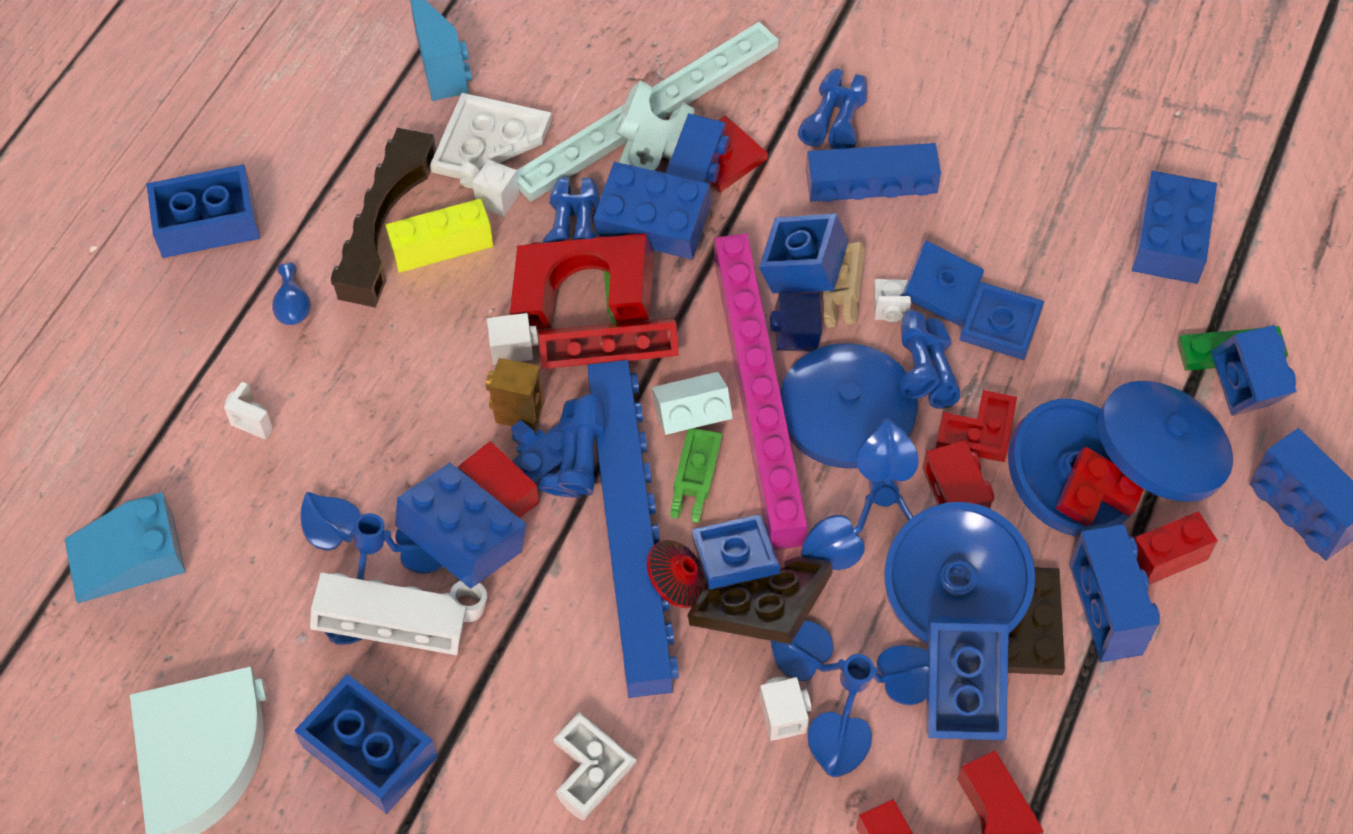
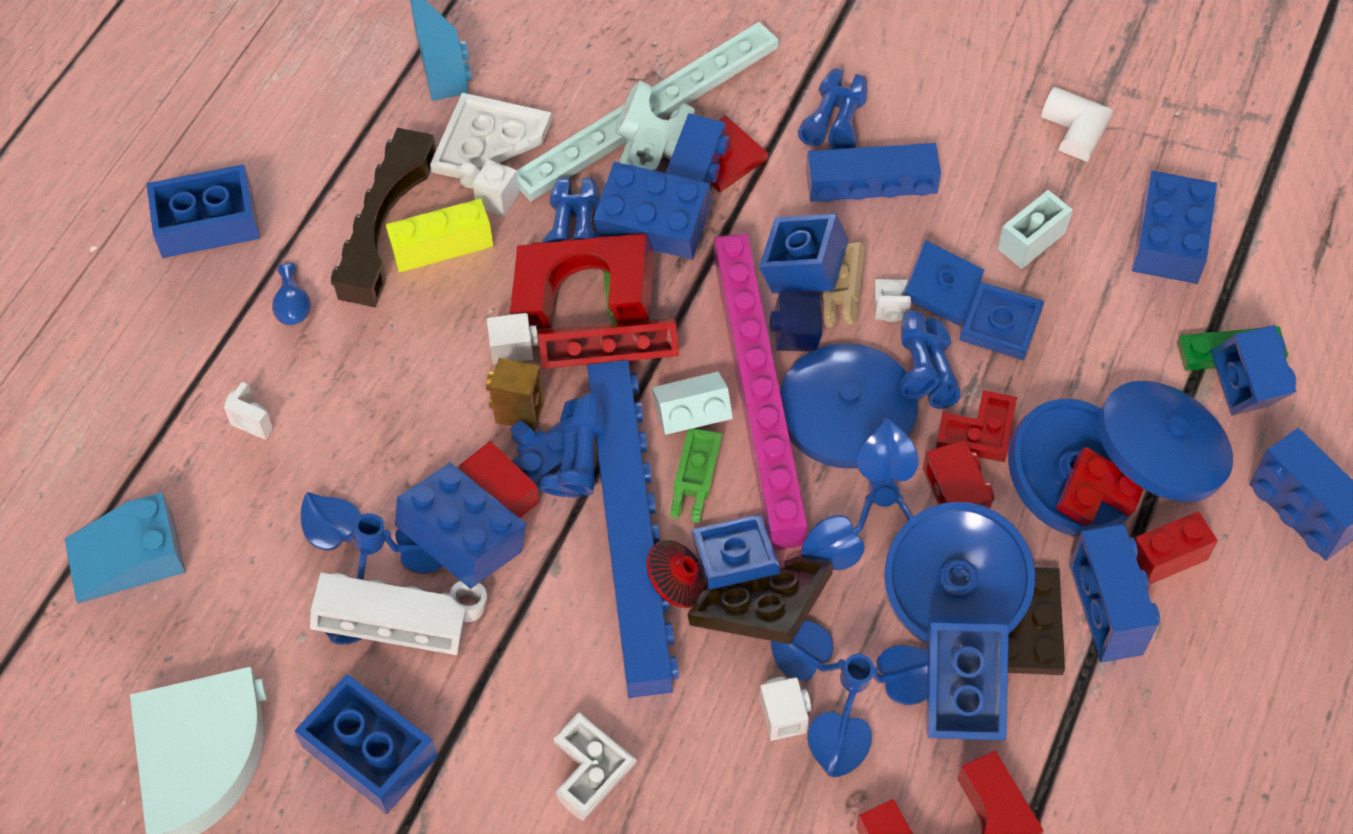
(1034, 229): none -> light aqua brick
(1083, 118): none -> white brick

